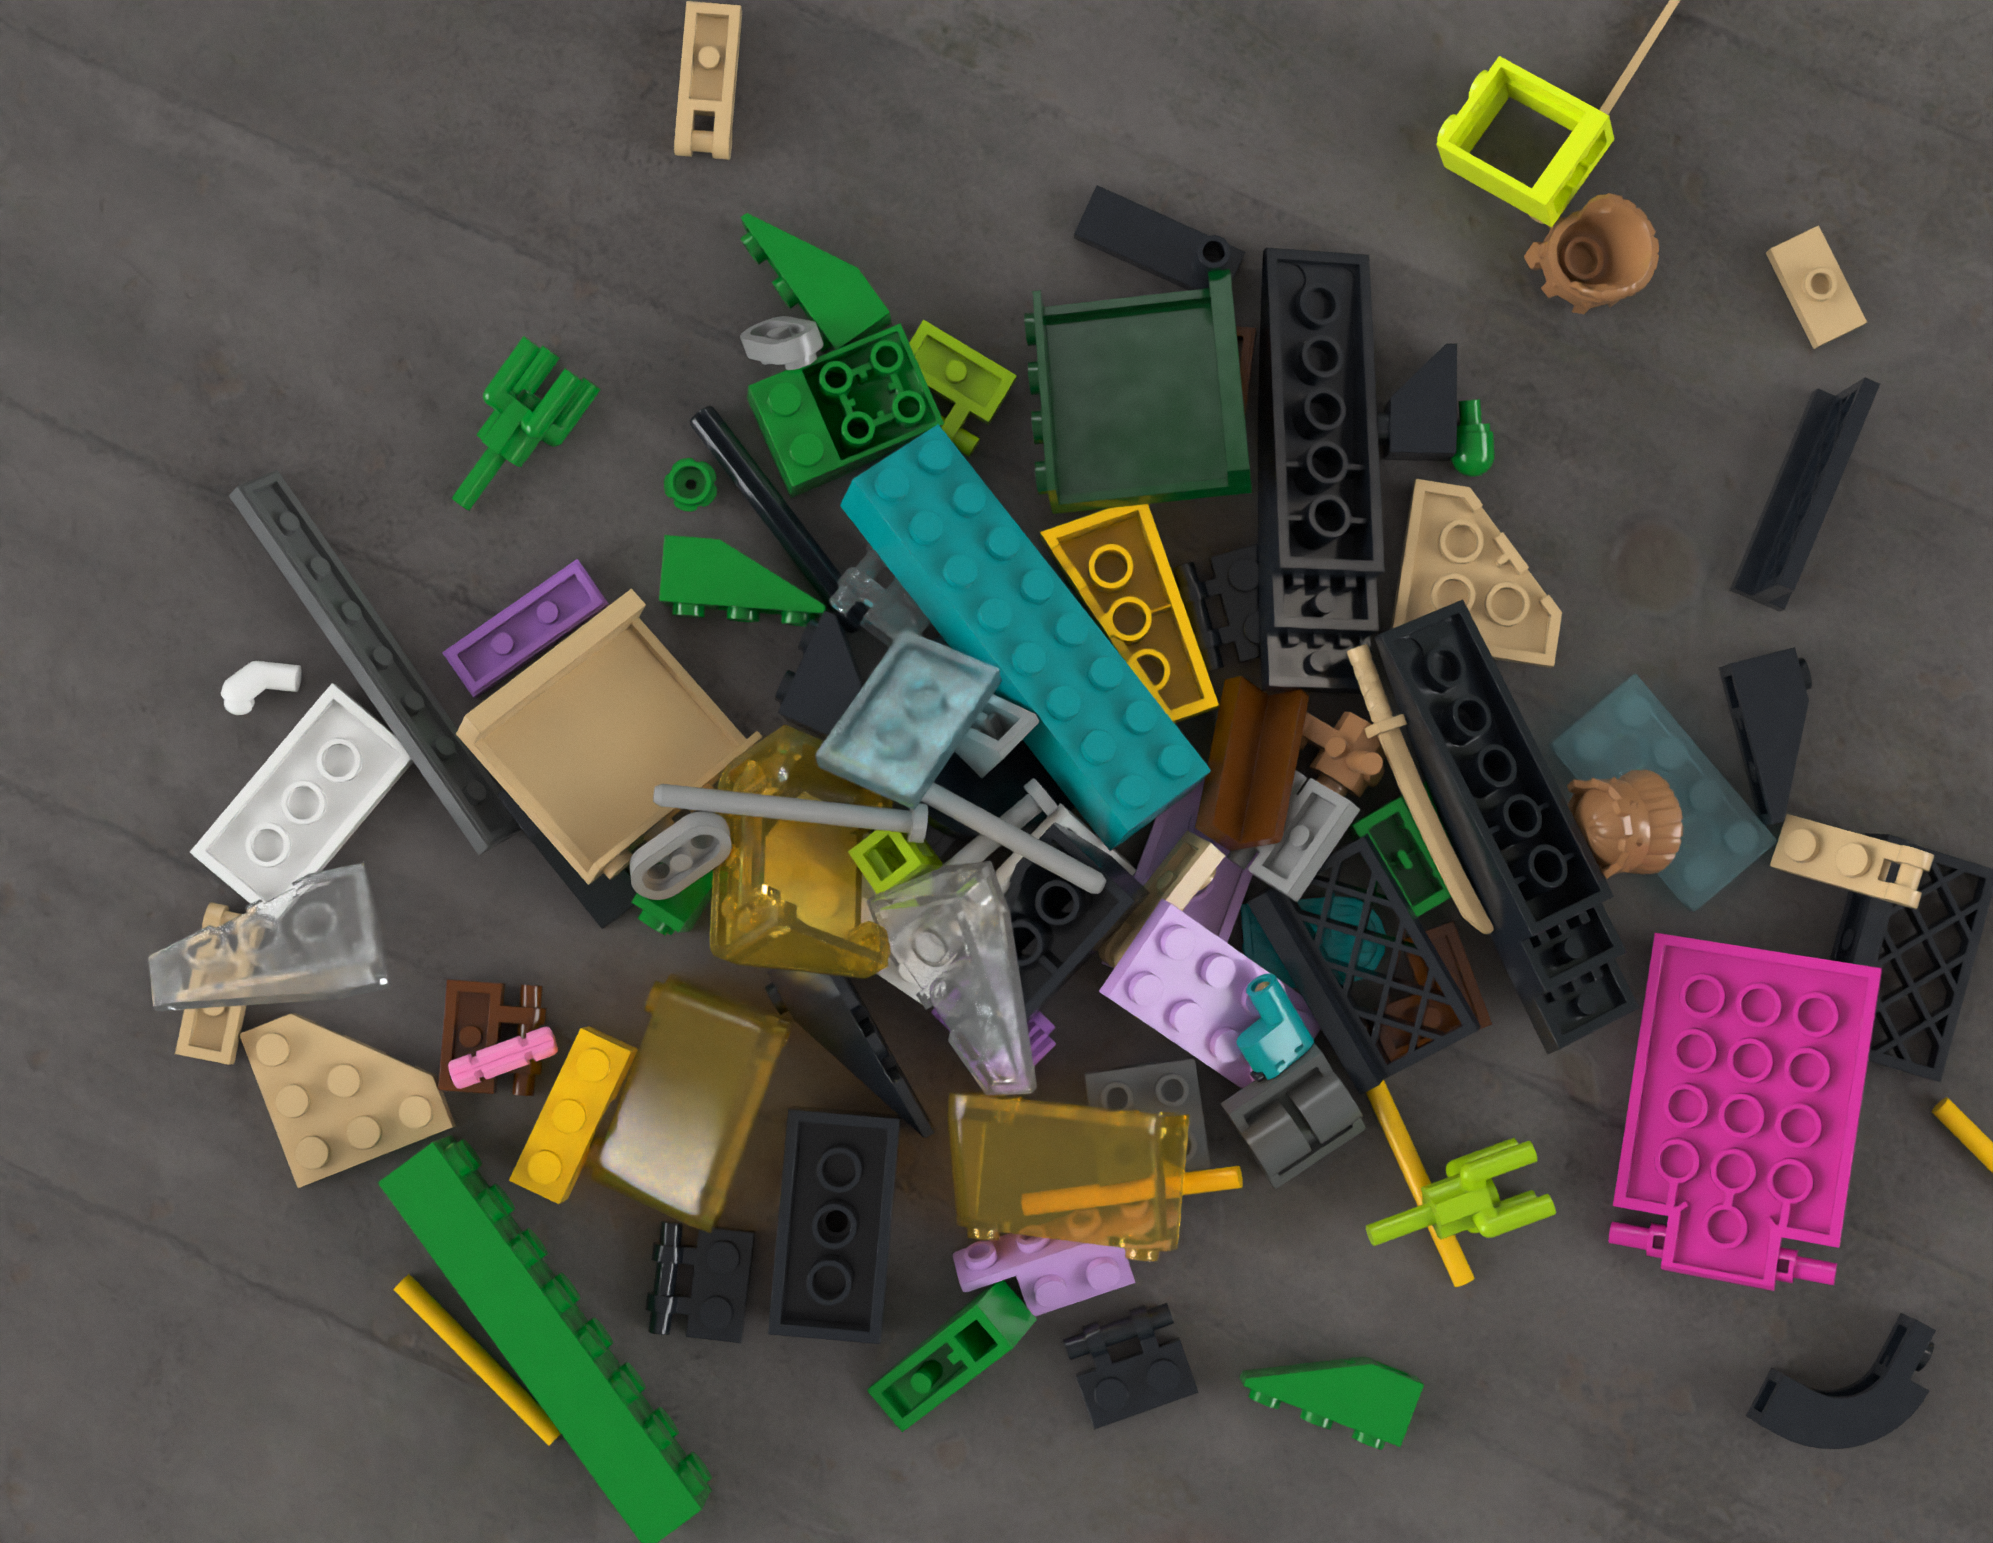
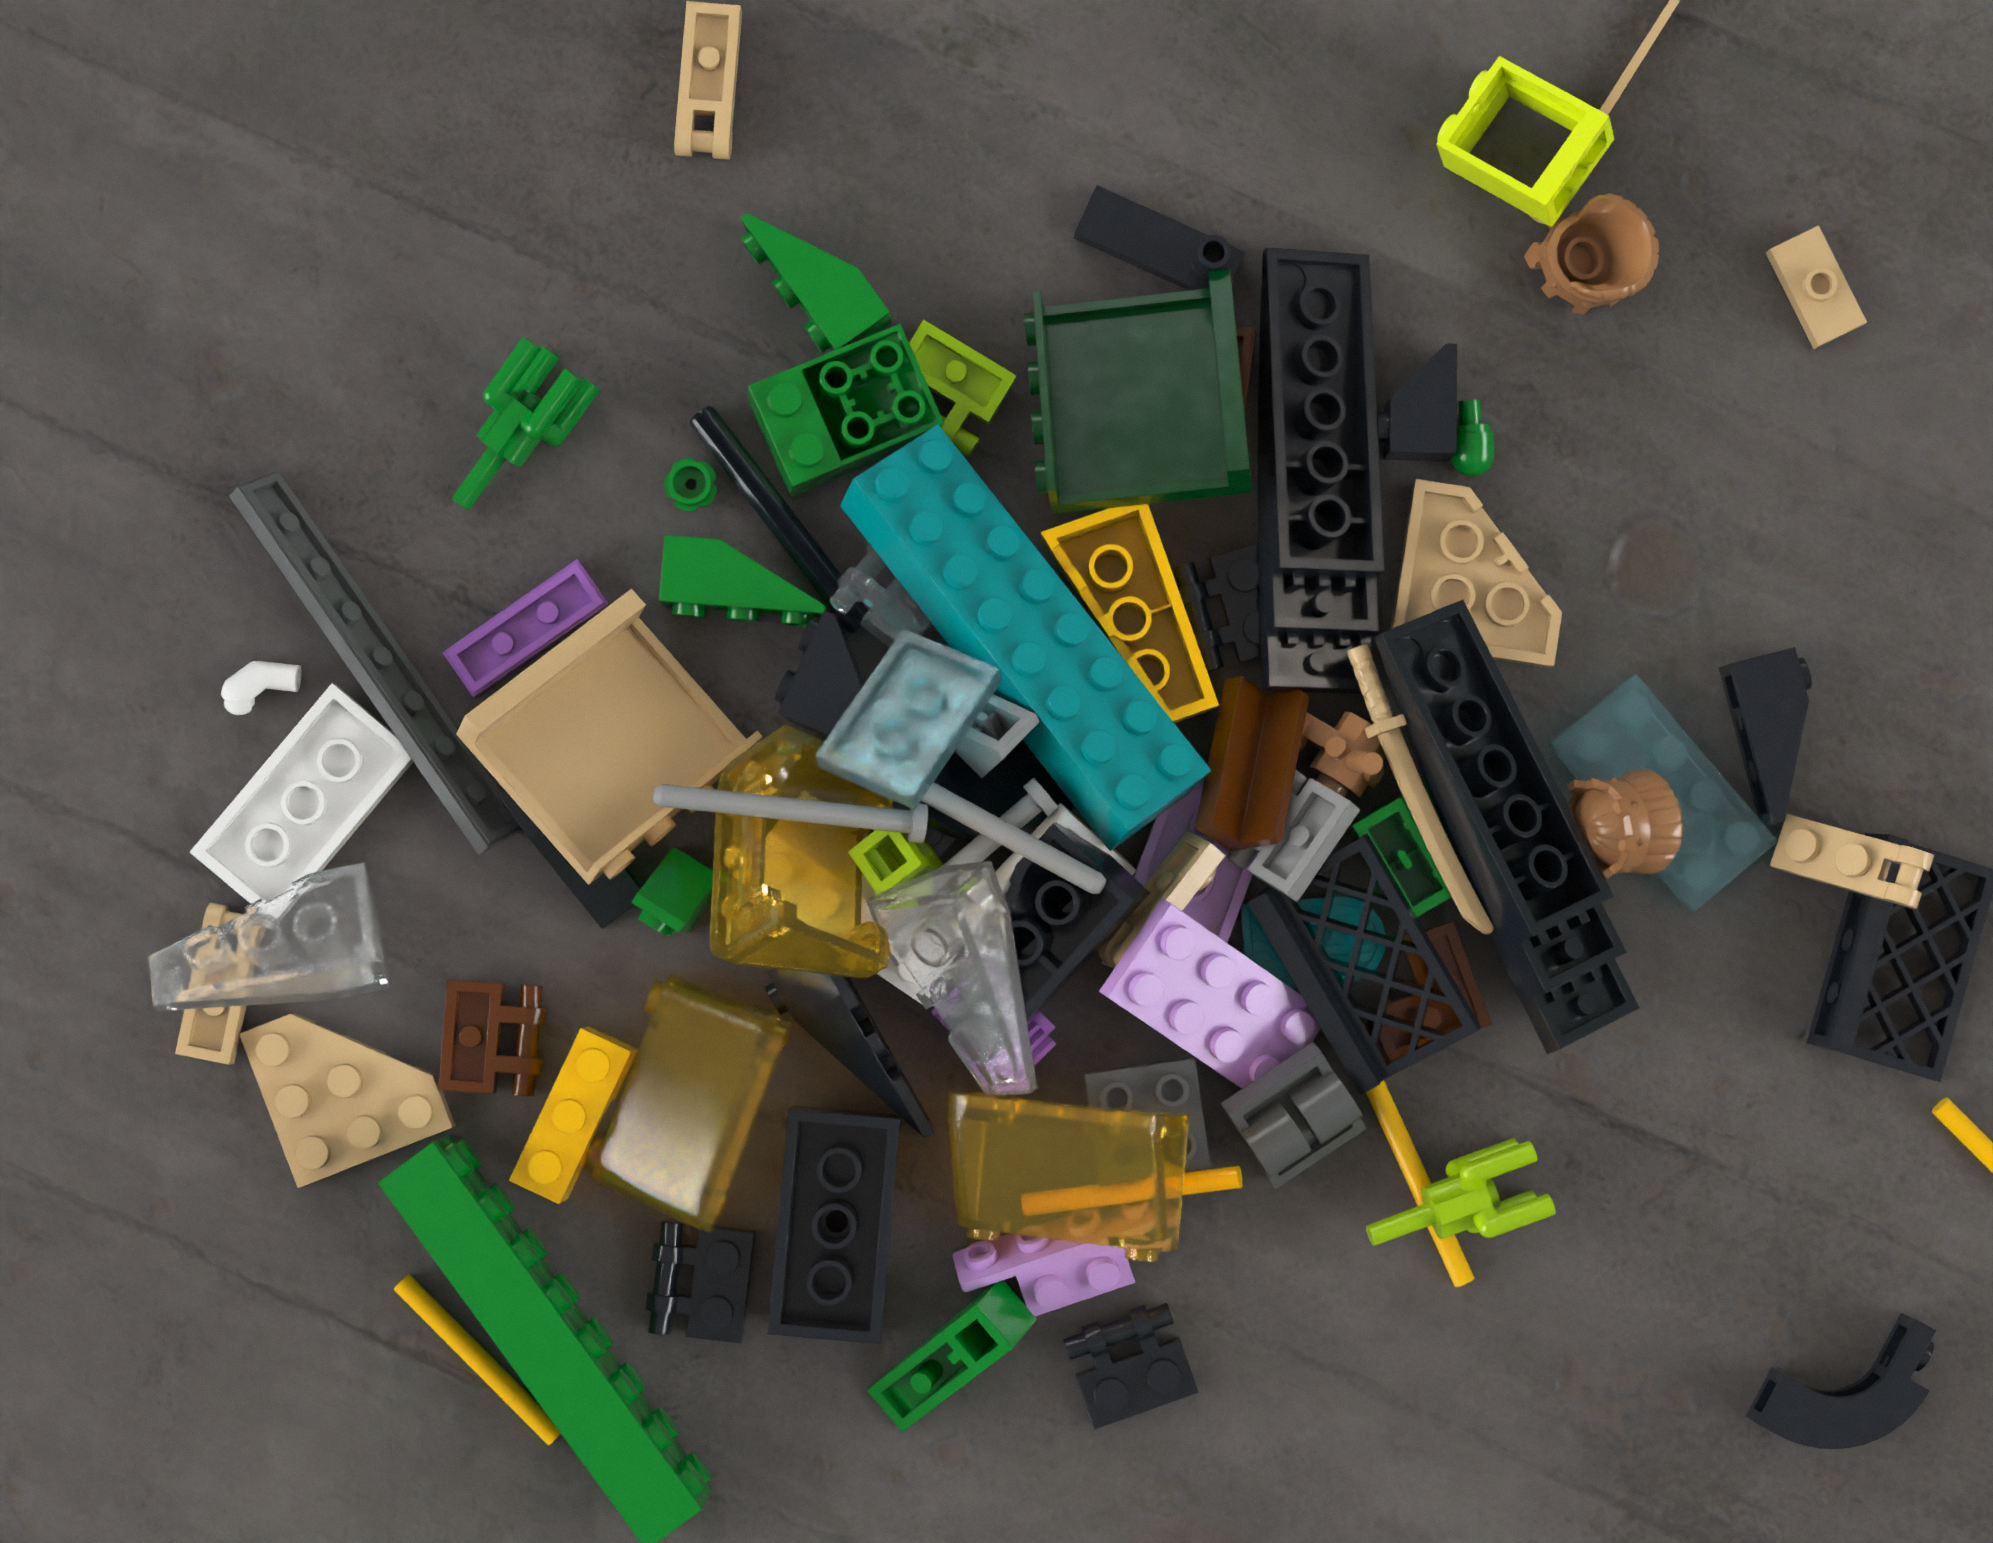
(503, 1057): bright pink axle -> none
(686, 852): light grey plate -> none
(783, 341): light grey plate -> none
(1278, 1035): teal piece -> none
(1348, 1391): green slope -> none
(1744, 1109): dark pink plate -> none
(1802, 494): black fence -> none

